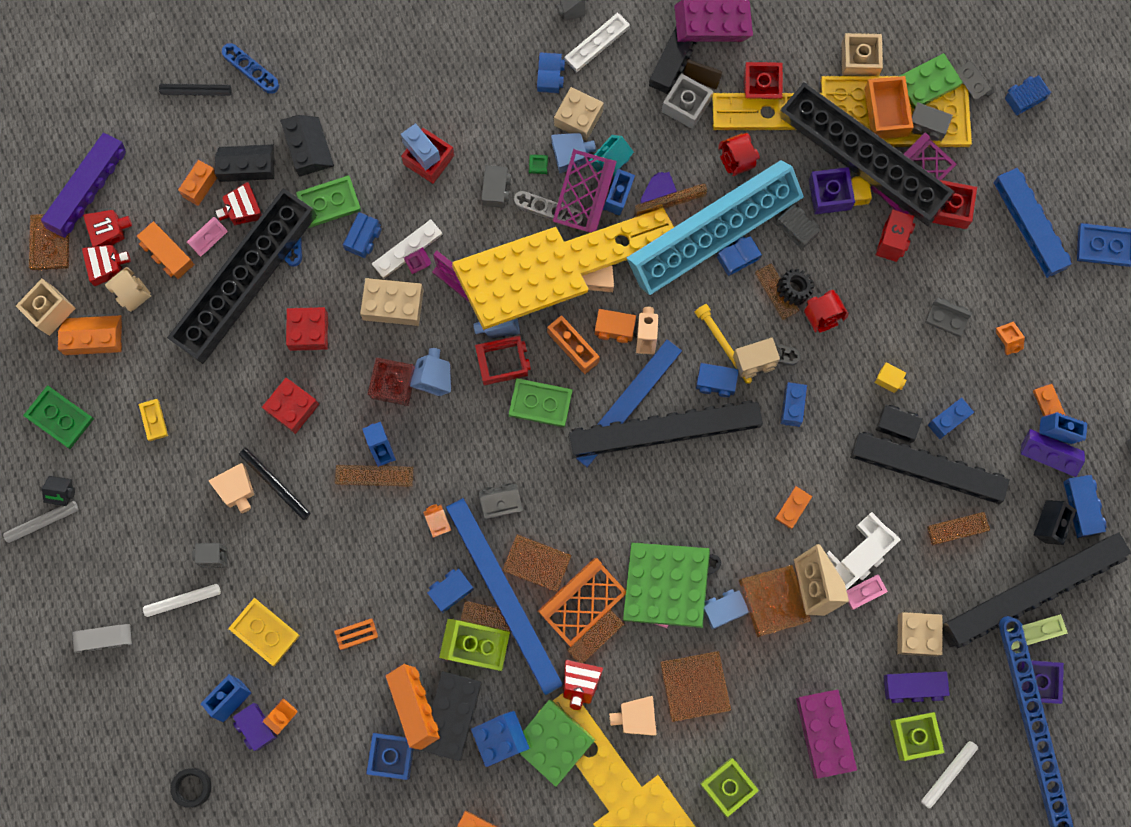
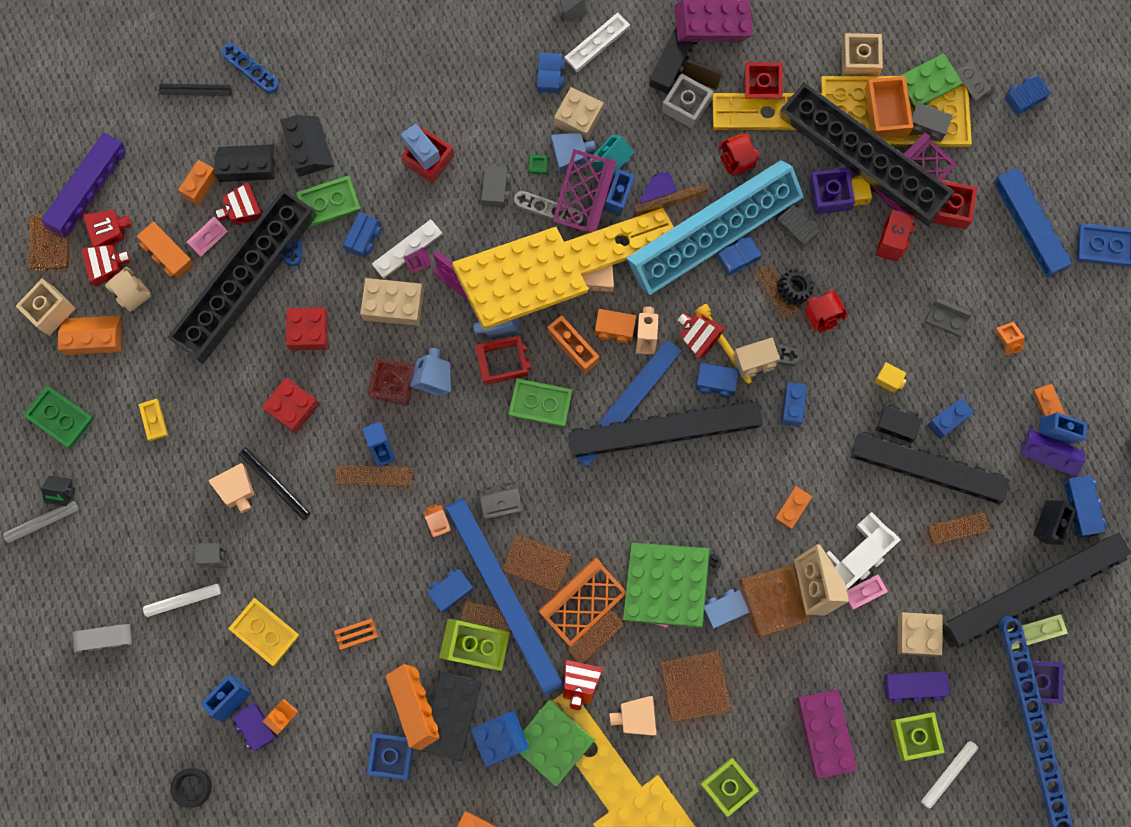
(700, 333): none -> red torso

